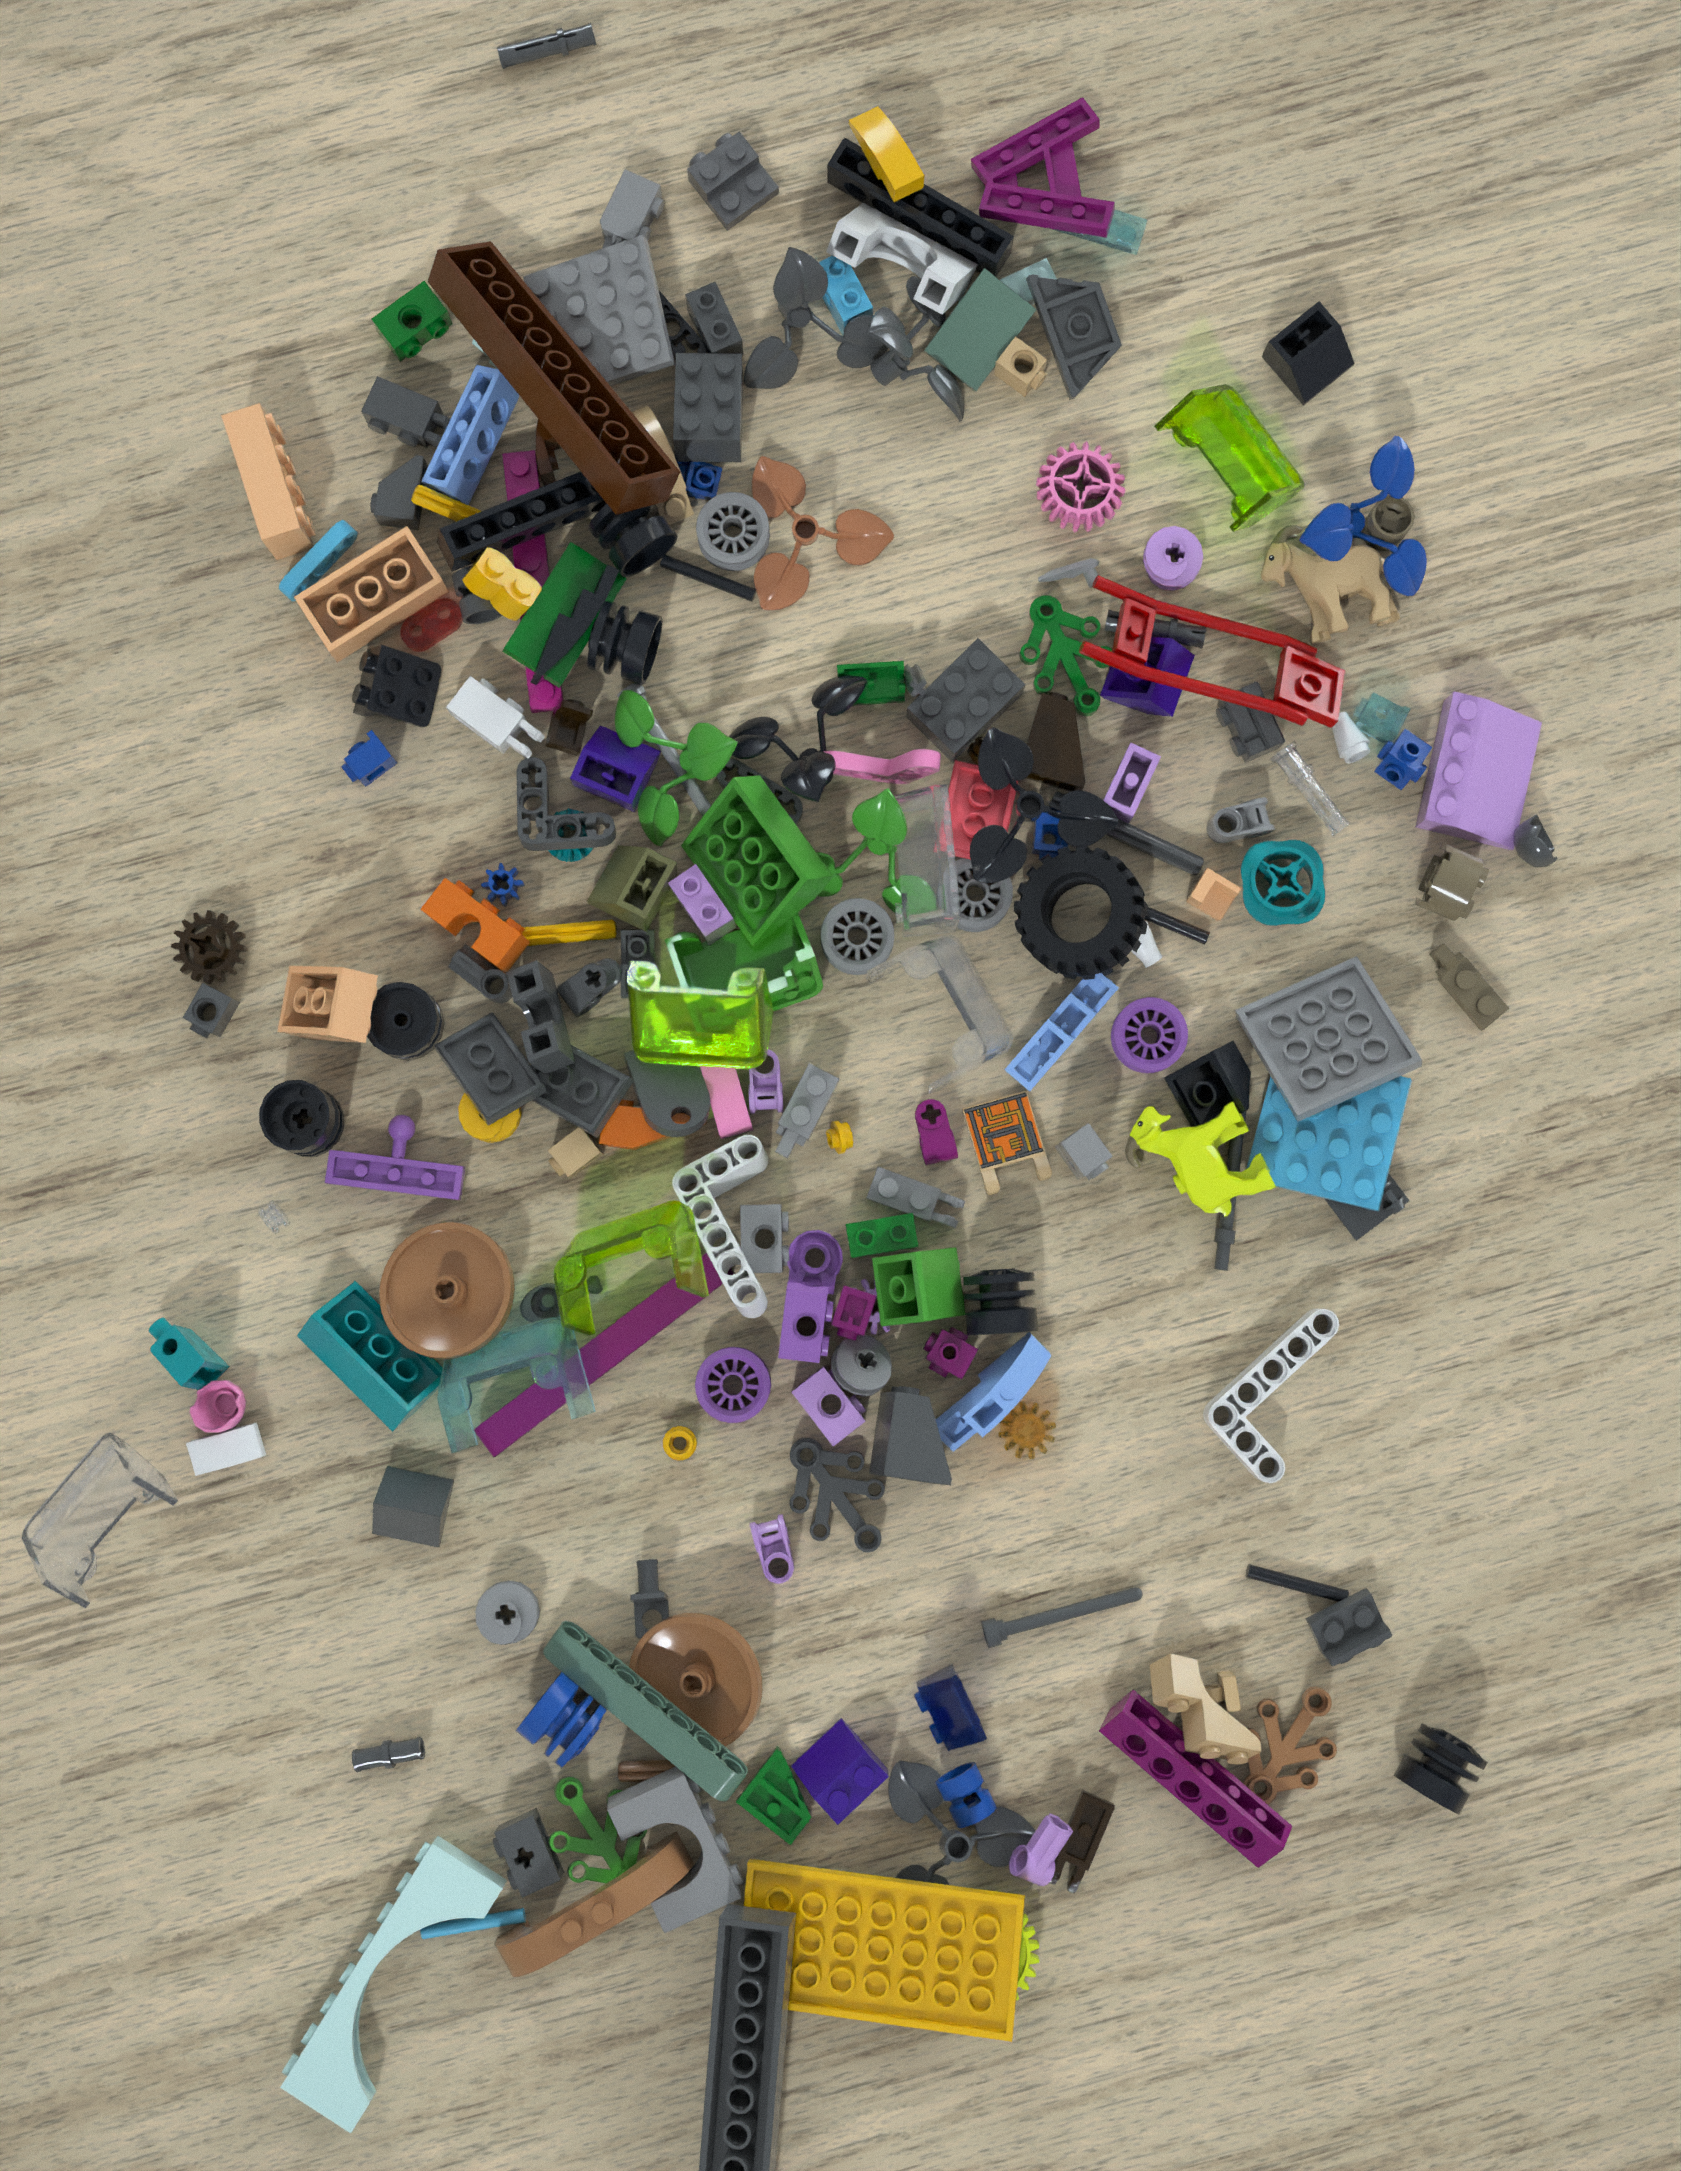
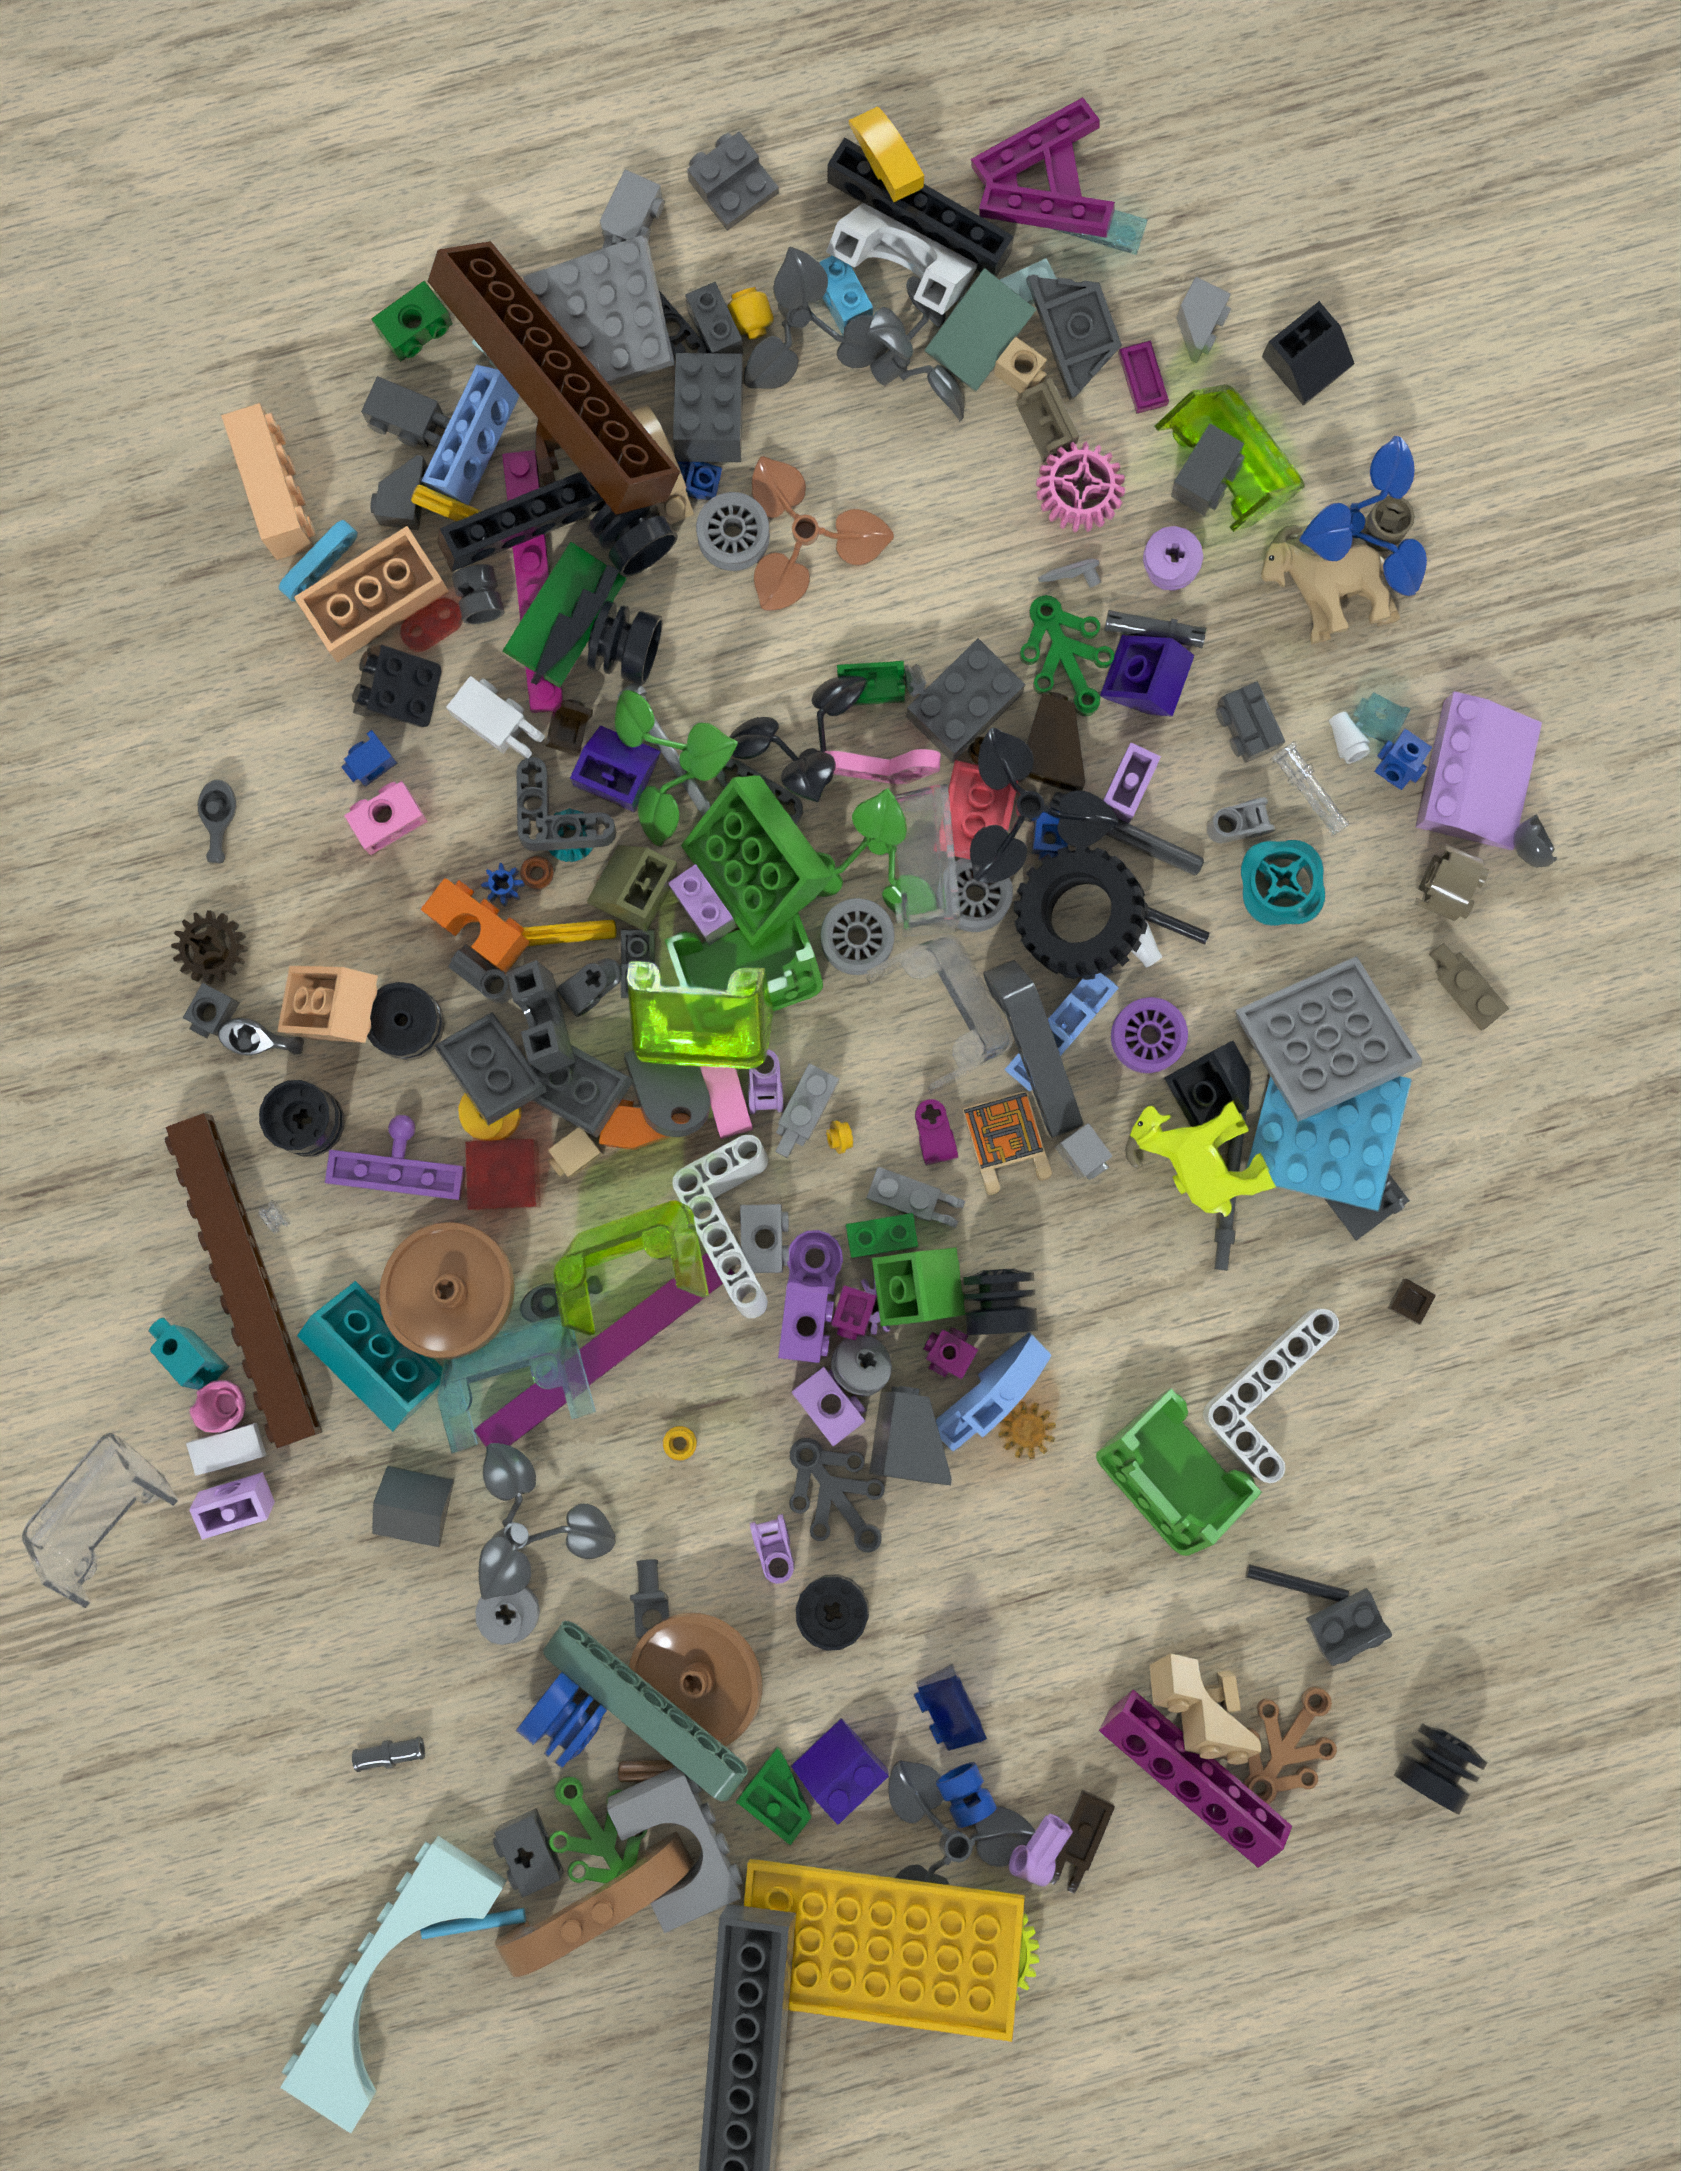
(216, 811): none -> dark grey piece
(232, 1505): none -> lavender brick
(243, 1280): none -> reddish brown brick
(251, 1038): none -> dark grey piece
(404, 819): none -> bright pink brick
(501, 1565): none -> dark grey plant
(502, 1174): none -> clear red brick
(506, 587): yellow brick -> none
(536, 862): none -> dark orange plate
(547, 45): dark grey pin -> none
(705, 1397): medium lavender wheel -> none
(707, 577): black bar -> none
(751, 312): none -> yellow head
(838, 1632): none -> black wheel
(997, 1631): dark grey piece -> none
(1036, 1045): none -> dark grey beam
(1047, 418): none -> dark tan hinge
(1143, 377): none -> magenta tile
(1175, 1477): none -> bright green windscreen
(1199, 314): none -> light grey slope
(1209, 466): none -> dark grey brick
(1213, 894): light nougat panel -> none
(1303, 683): red plate -> none
(1411, 1301): none -> dark brown plate

